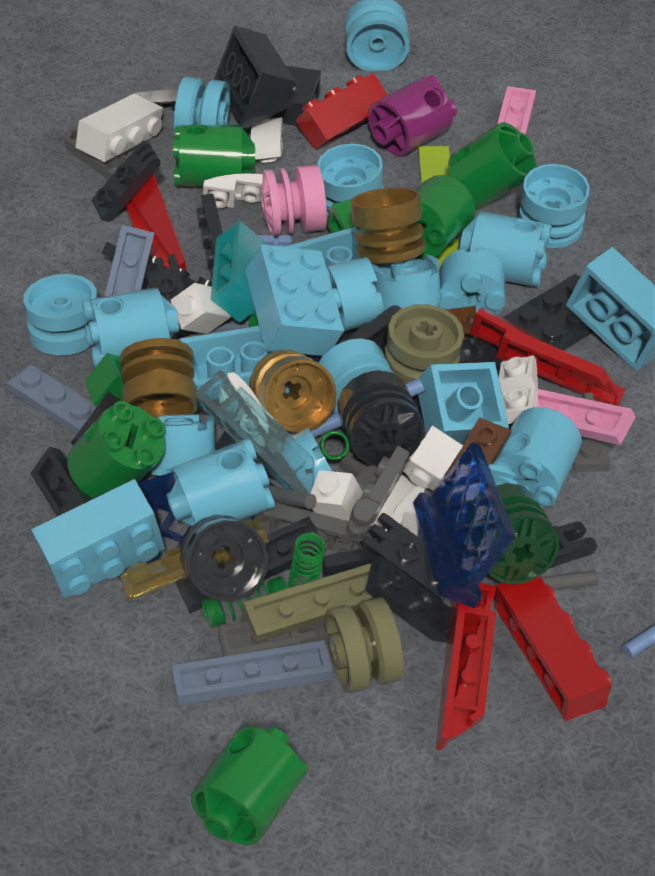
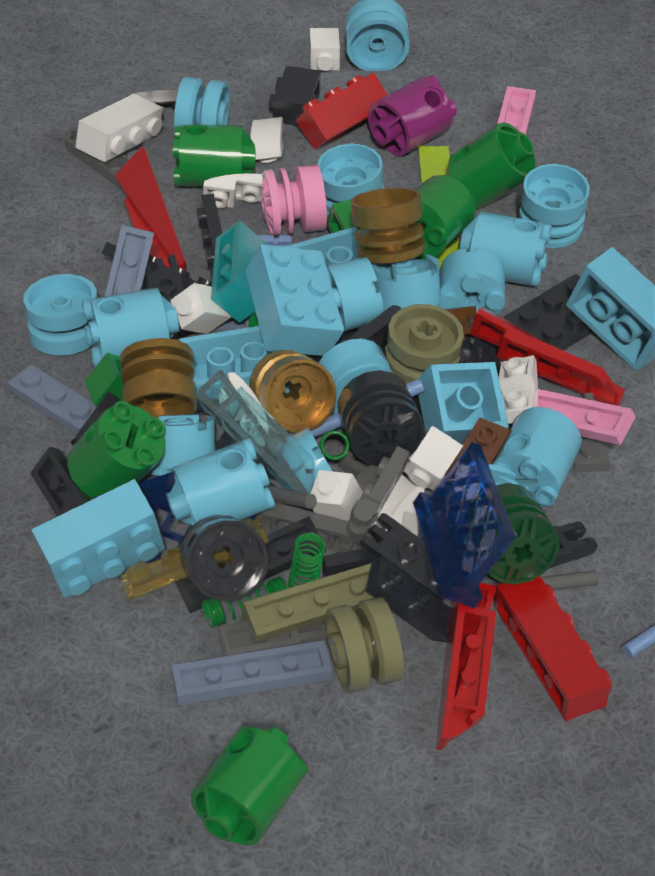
(126, 181): black hinge -> none
(255, 75): black slope -> none
(324, 49): none -> white brick

